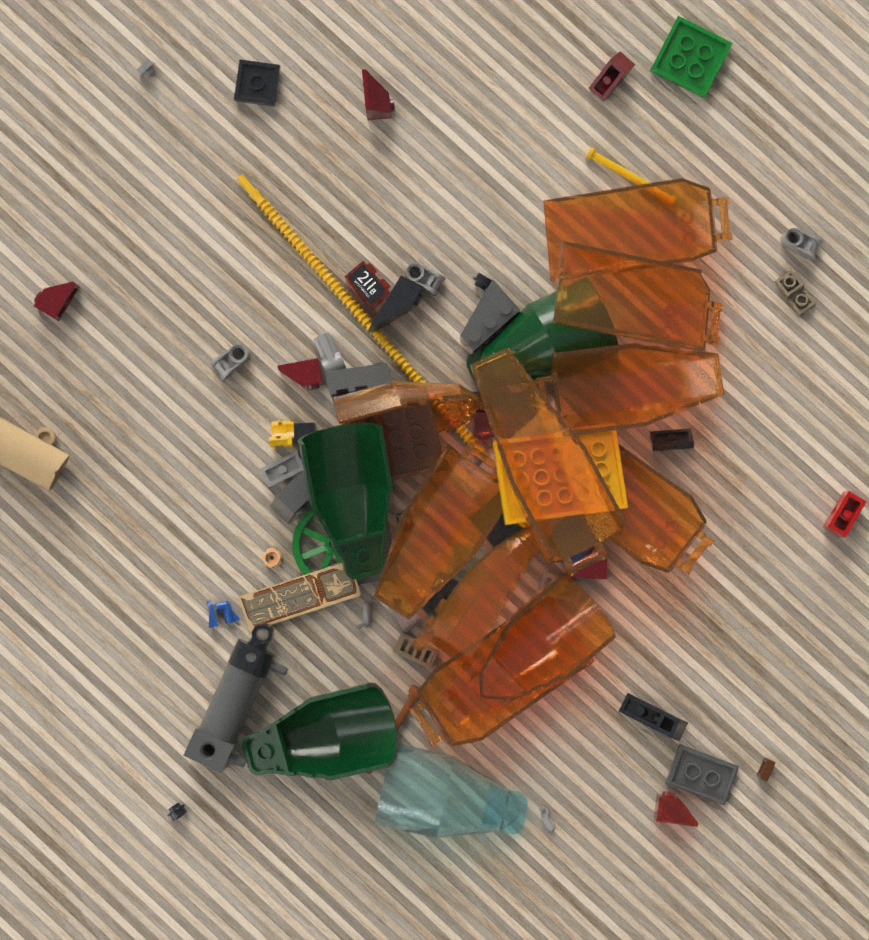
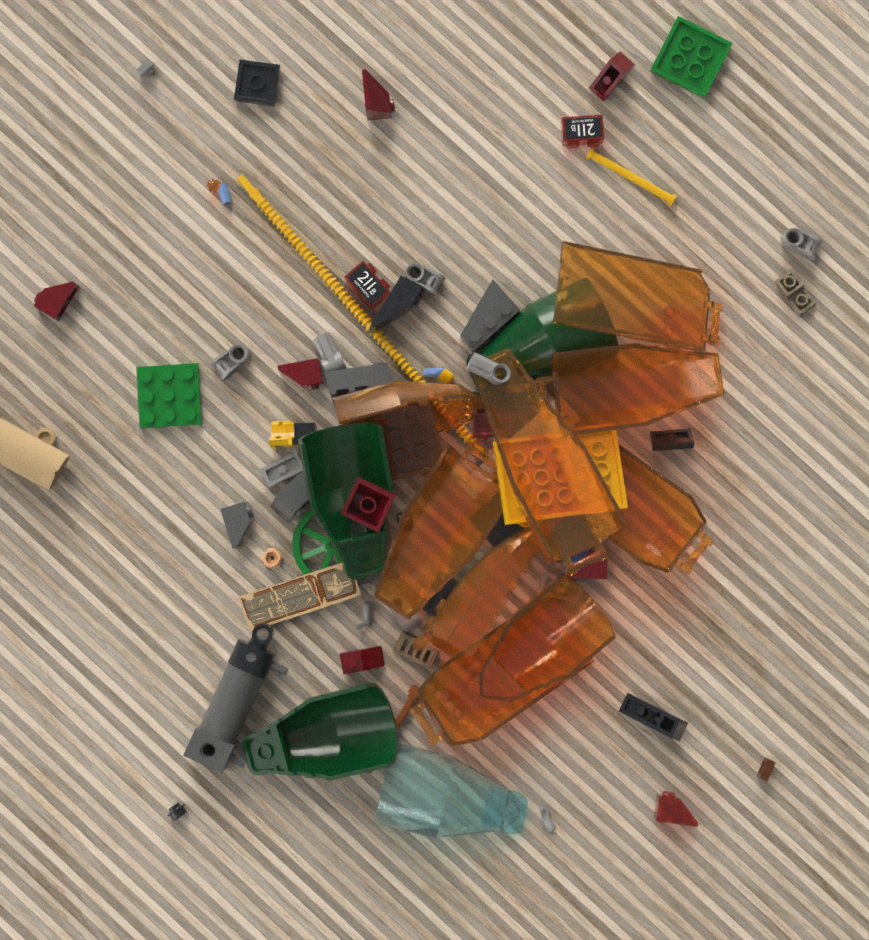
(169, 395): none -> green plate
(219, 188): none -> arm
(225, 606): blue piece -> none
(237, 522): none -> dark grey slope
(362, 659): none -> dark red slope
(368, 504): none -> dark red slope
(440, 374): none -> arm
(482, 281): black plate -> none
(486, 368): none -> light grey piece
(582, 131): none -> brick
(651, 220): clear orange windscreen -> none
(701, 774): dark grey tile -> none
(844, 514): red brick -> none

